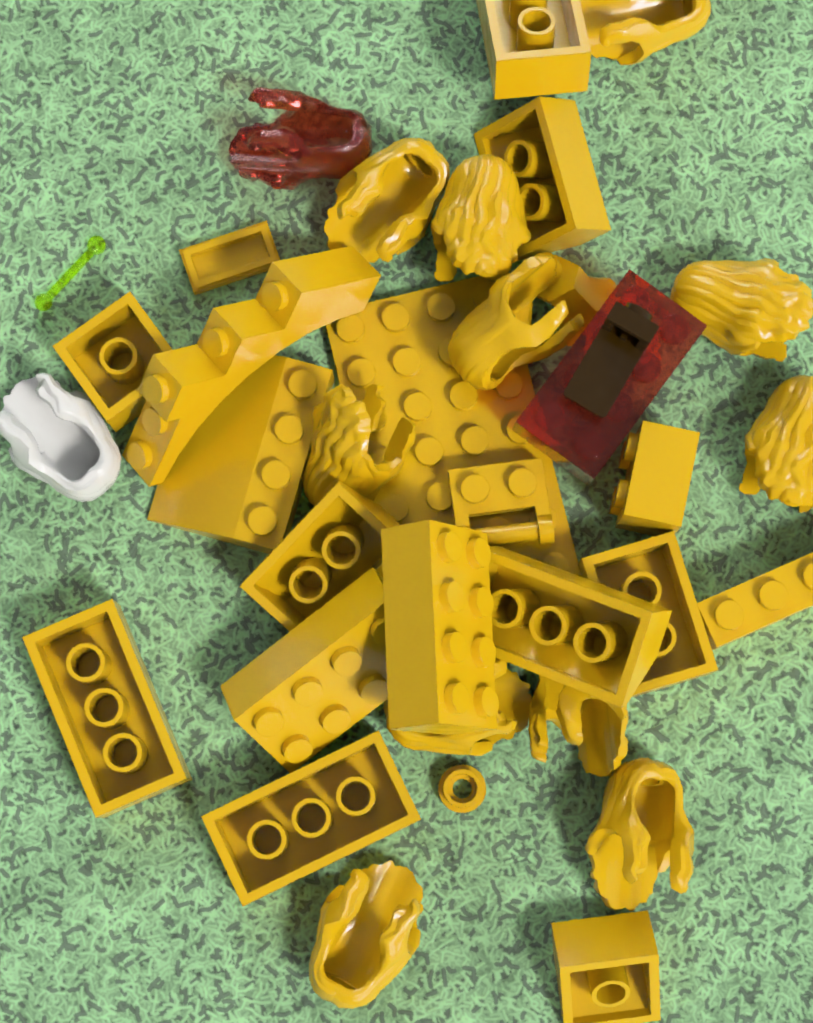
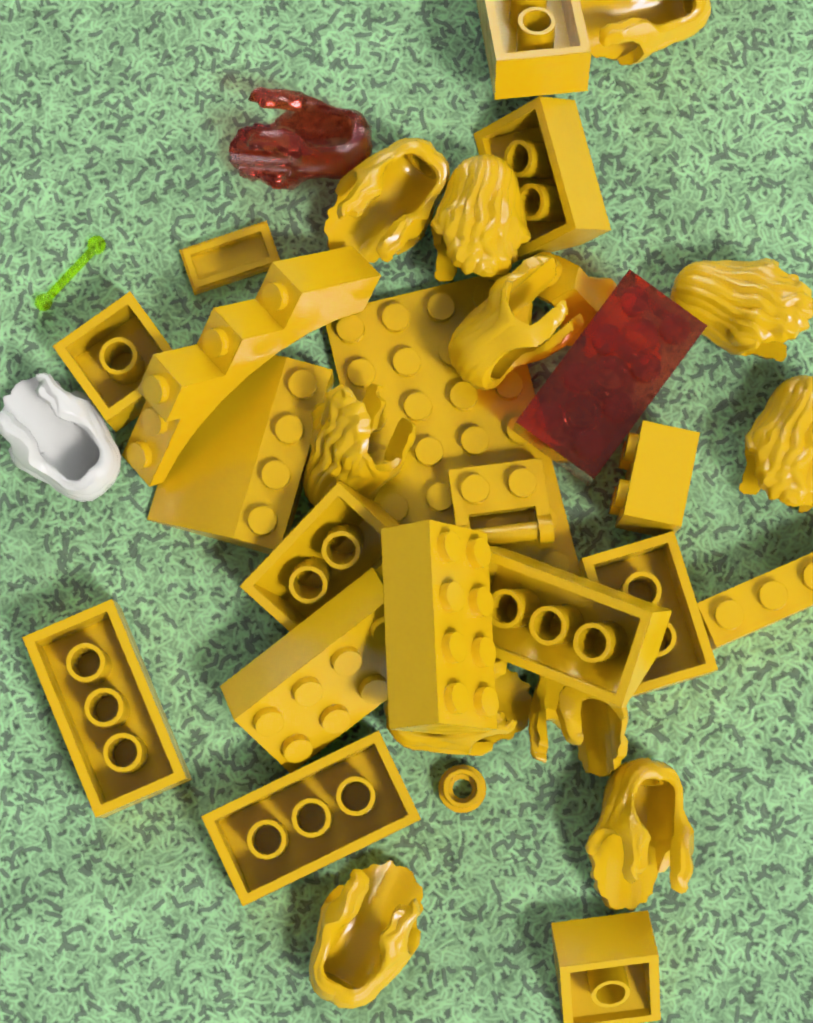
(611, 358): dark brown bracket -> none

